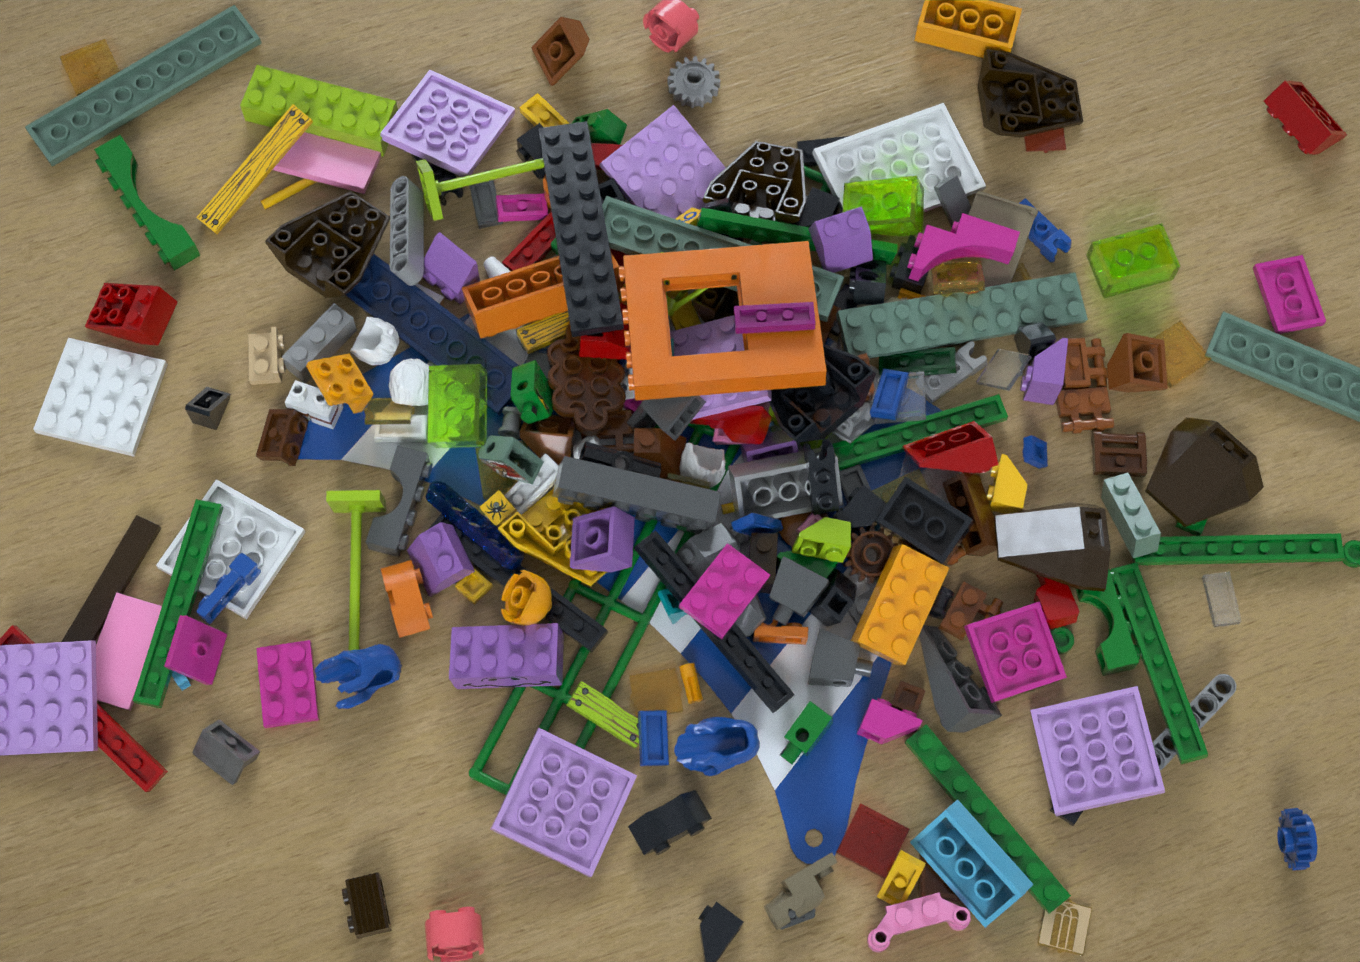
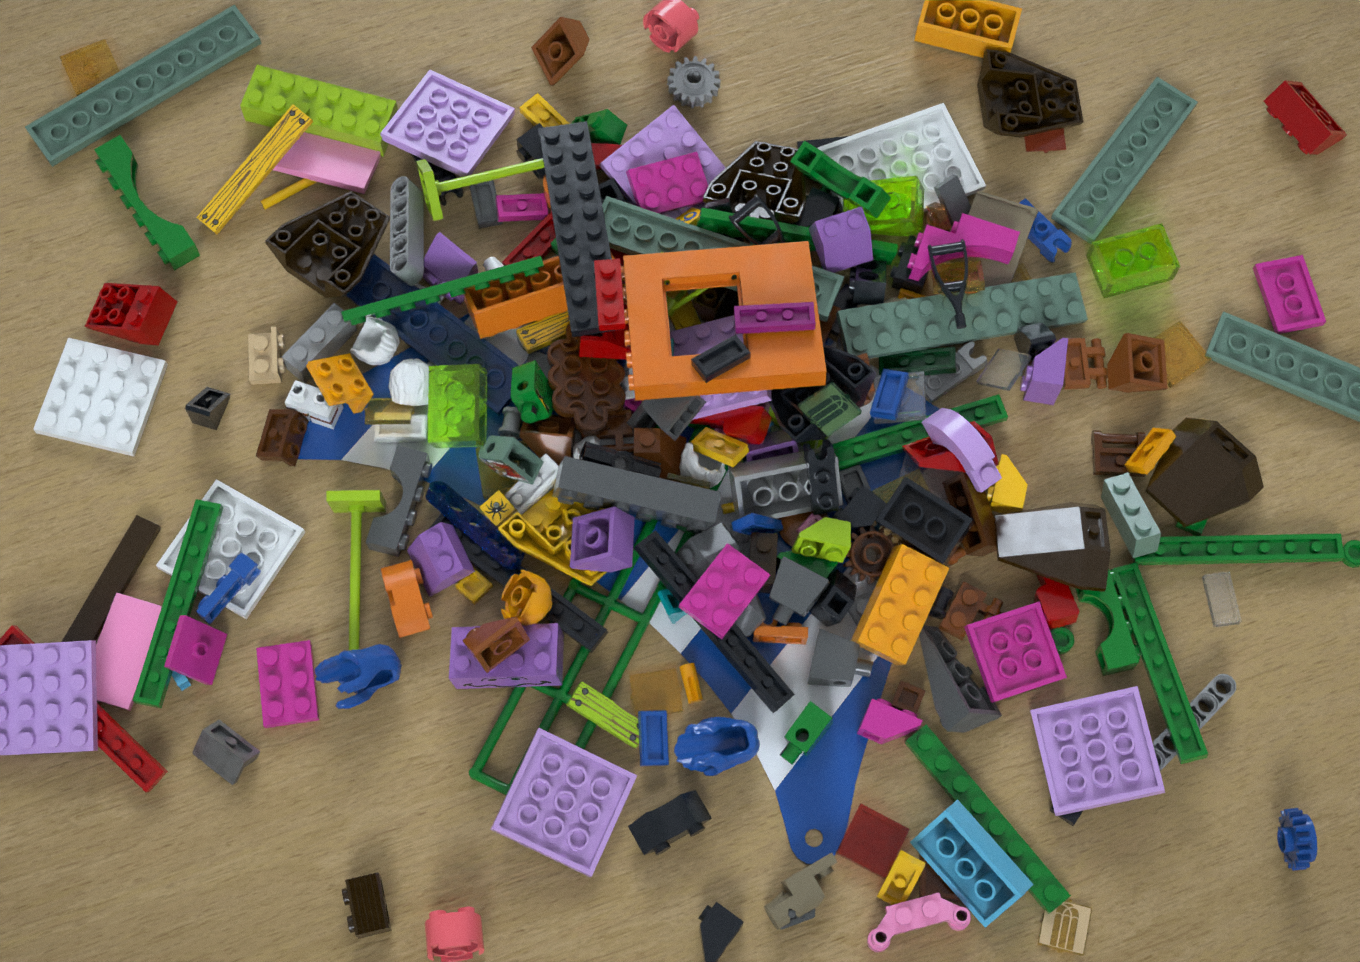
(433, 293): none -> green plate
(495, 641): none -> dark orange slope
(609, 294): none -> red plate
(668, 184): none -> dark pink plate
(720, 358): none -> black tile
(720, 447): none -> yellow plate
(749, 208): none -> black piece
(829, 409): none -> clear green piece
(840, 180): none -> green arch
(855, 424): light grey hinge -> none
(938, 216): none -> clear orange plate
(954, 286): none -> black piece
(966, 443): none -> lavender arch
(1035, 451): blue plate -> none
(1084, 403): dark orange plate -> none
(1124, 160): none -> sand green plate
(1150, 451): none -> light orange plate

